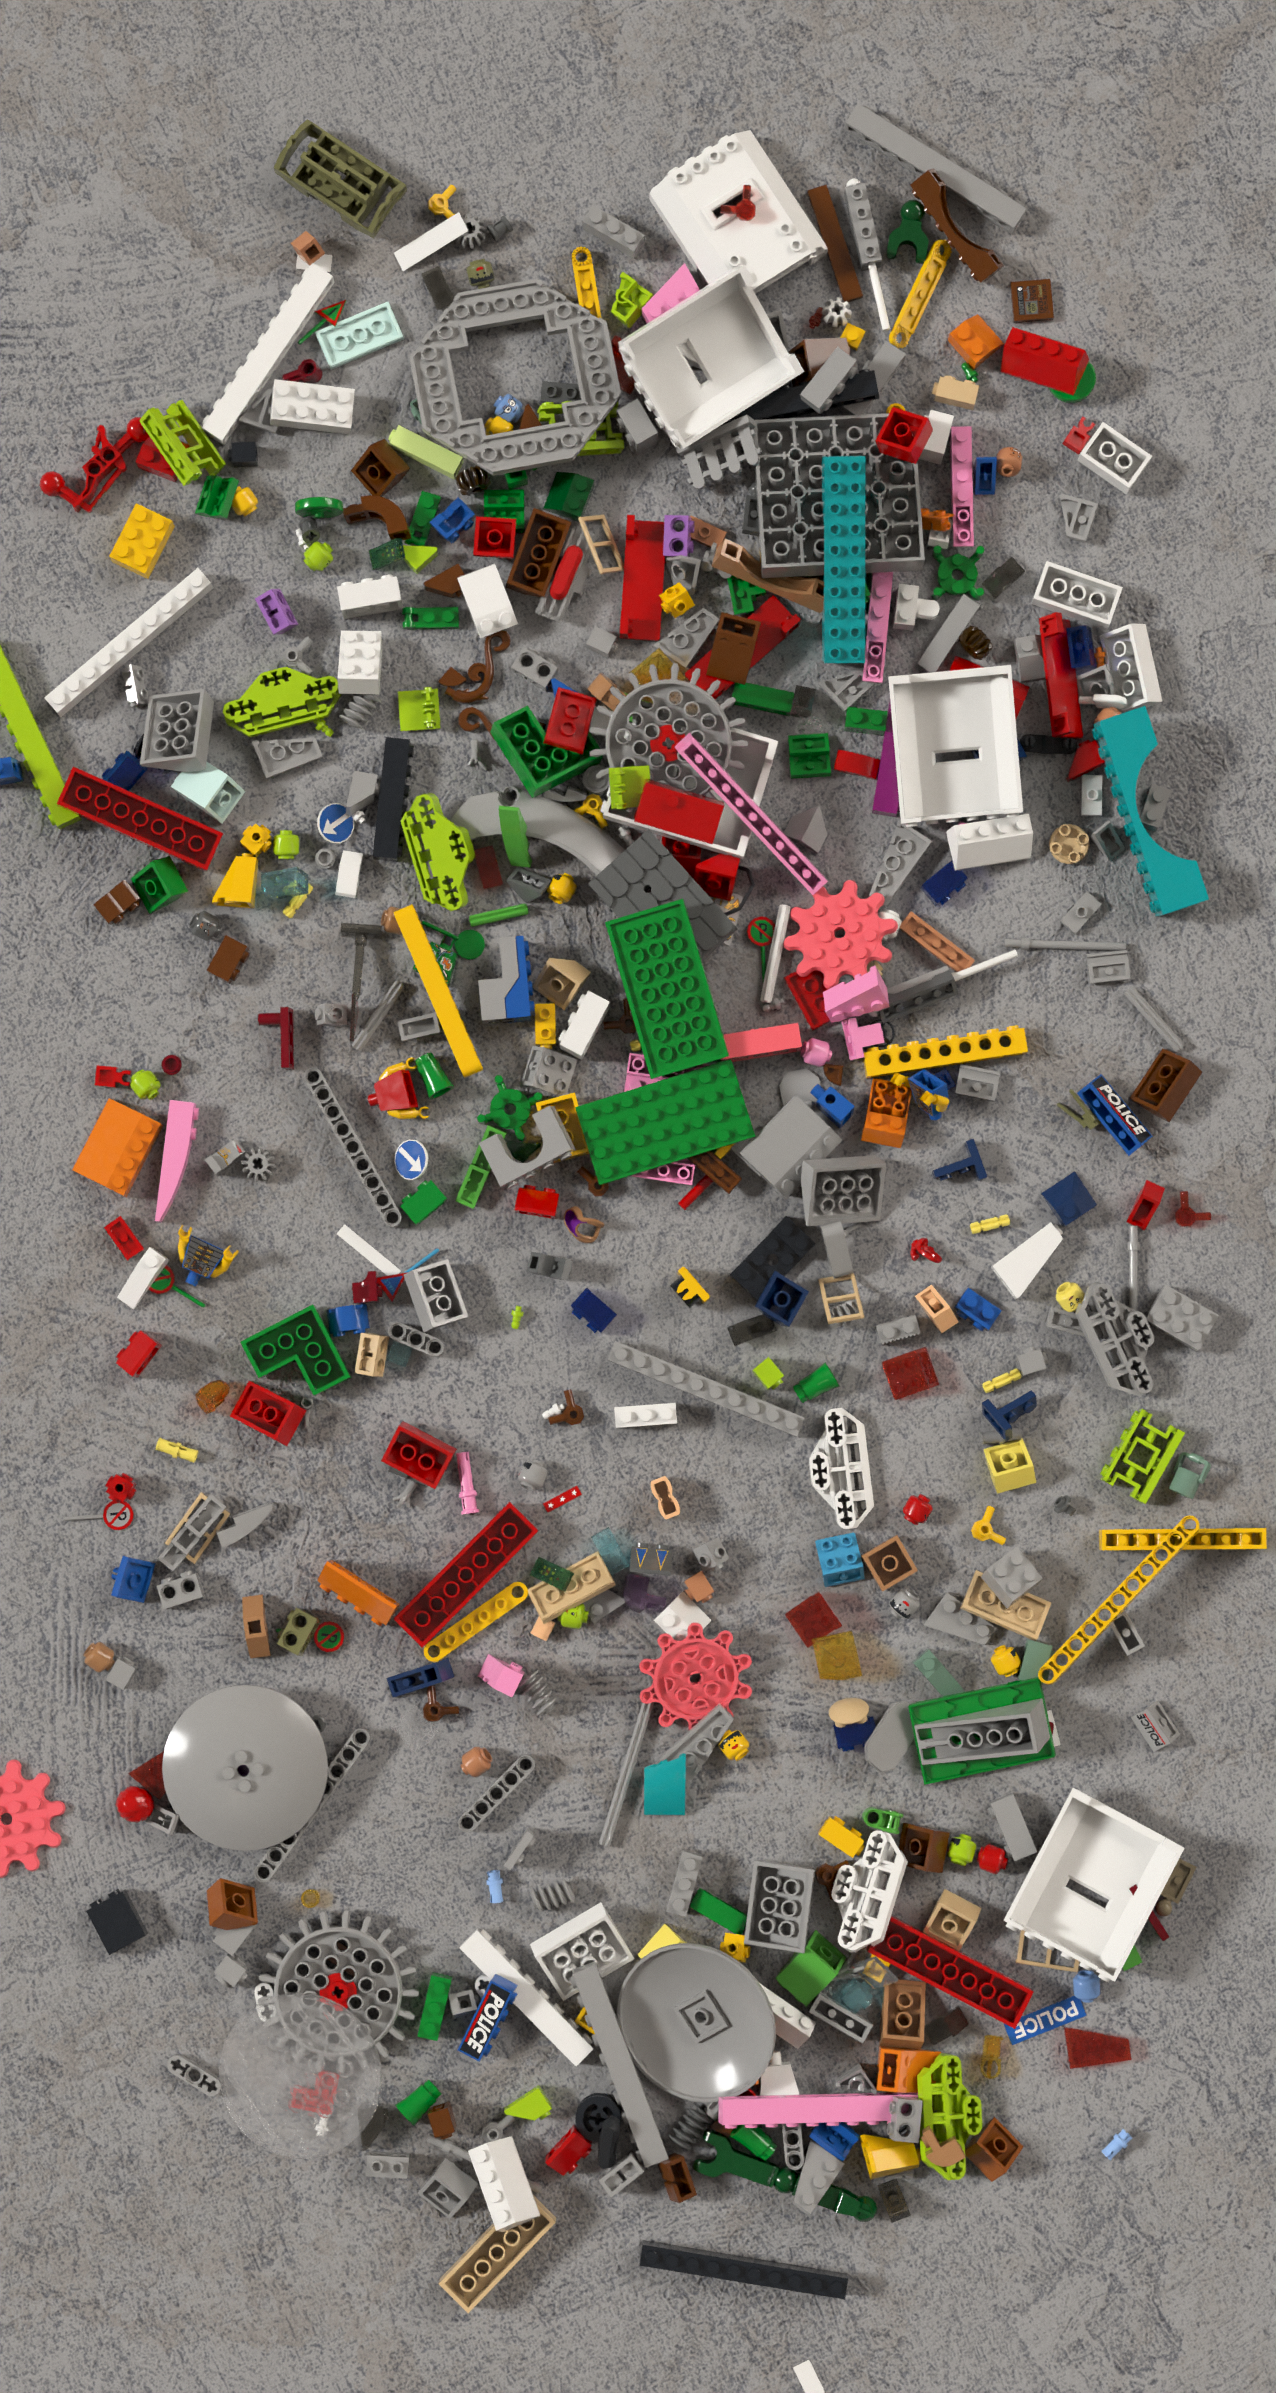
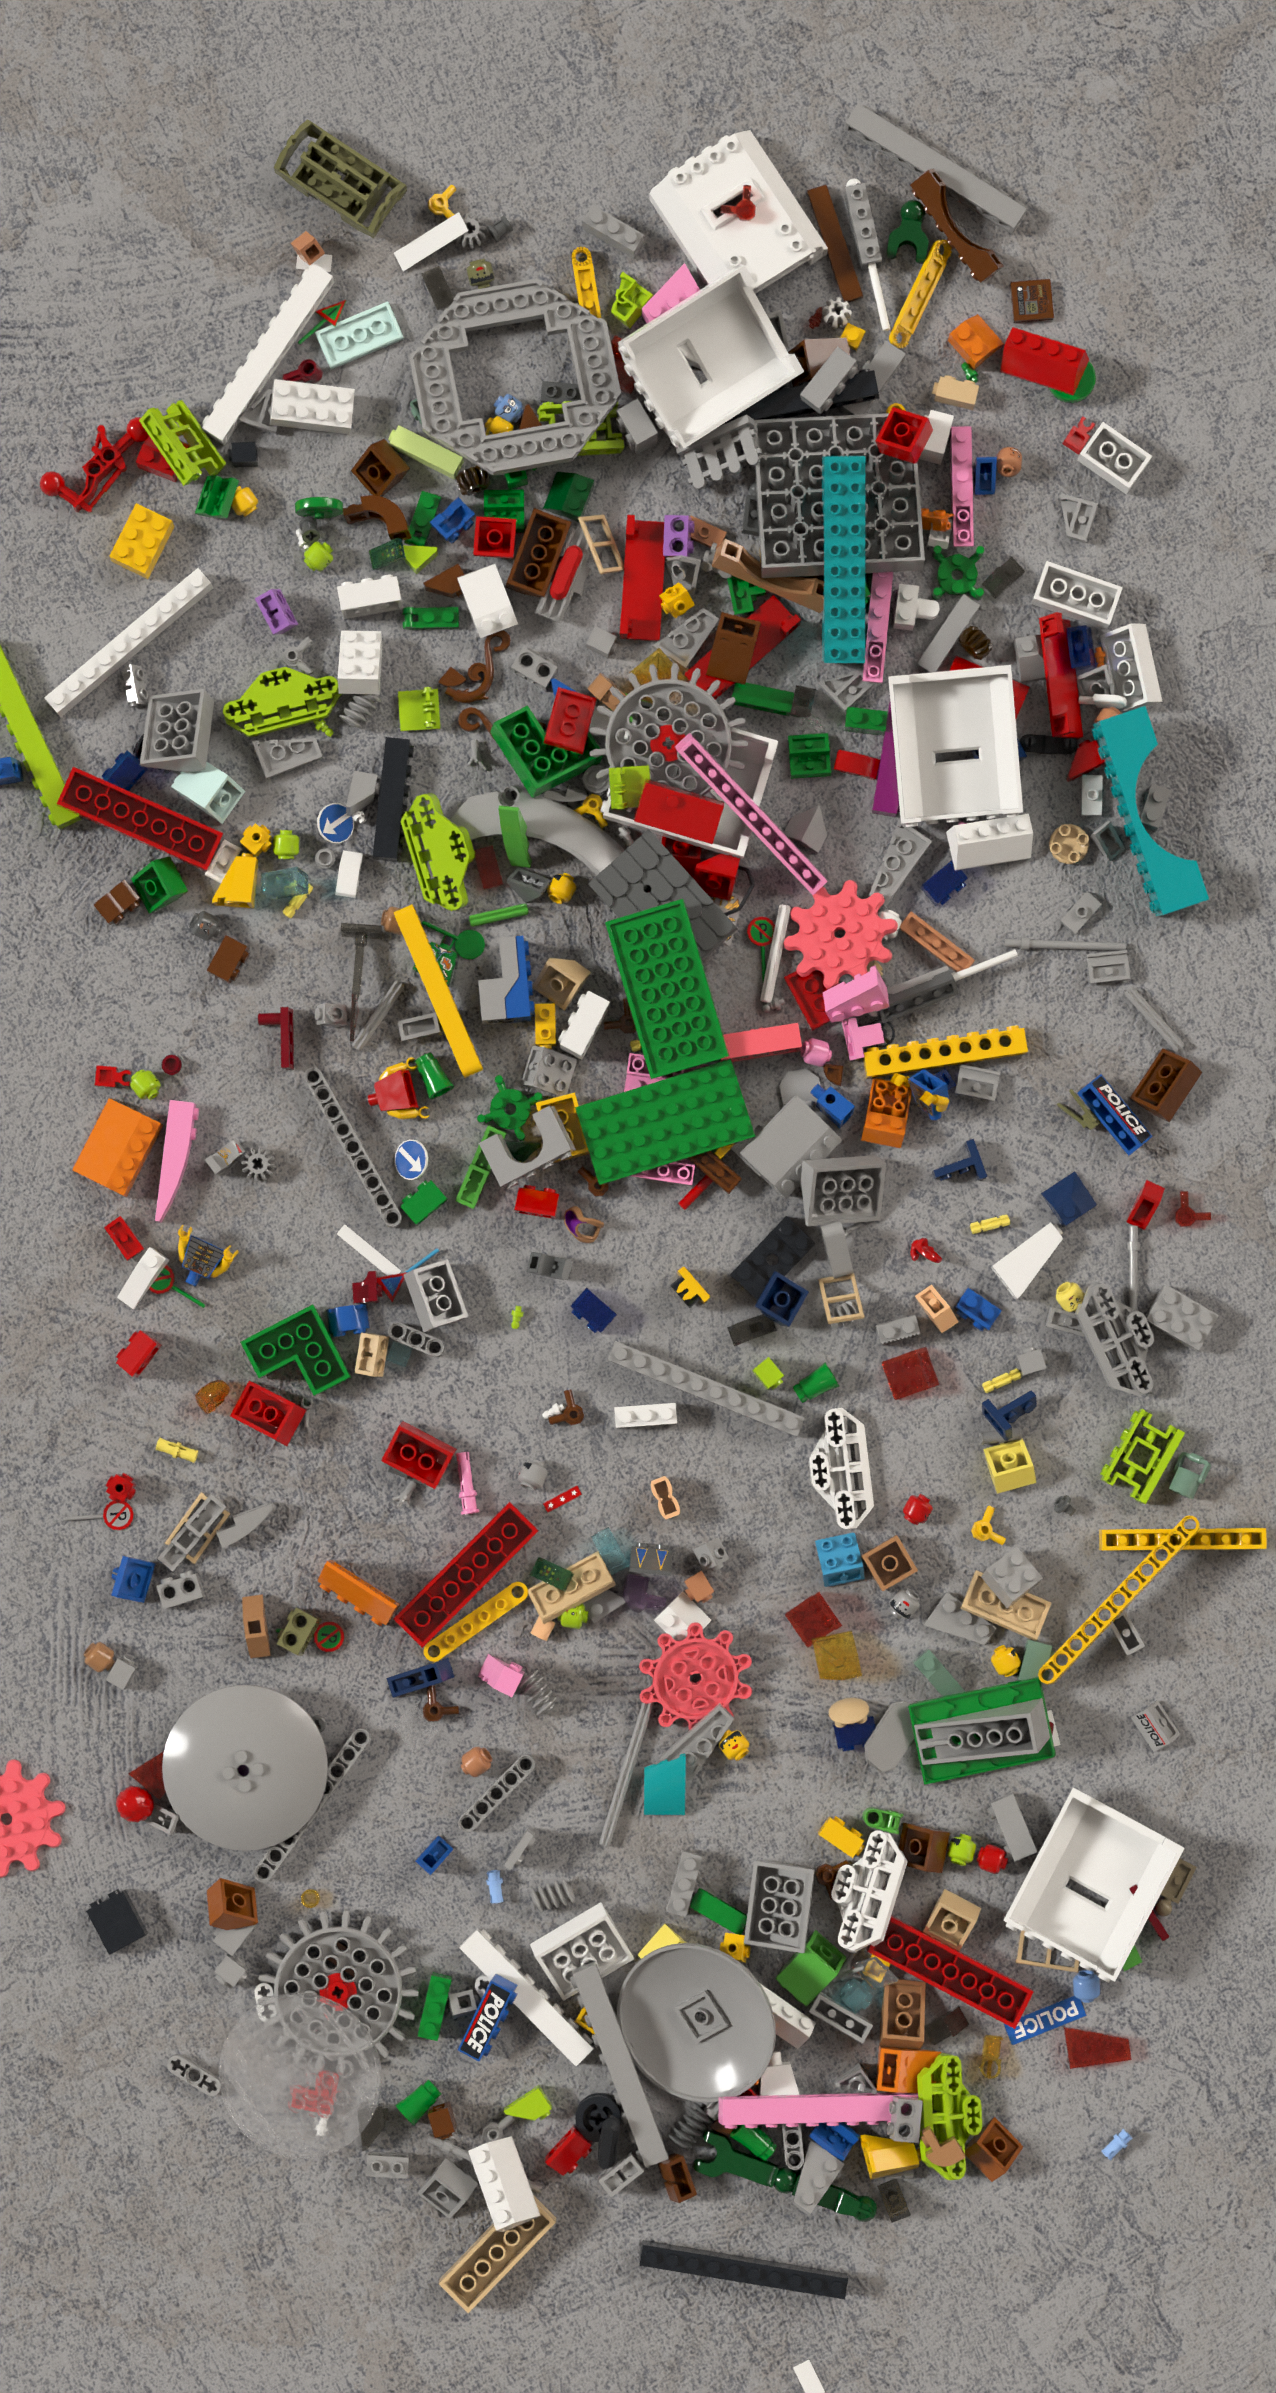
(223, 861): none -> white plate
(434, 1855): none -> blue slope

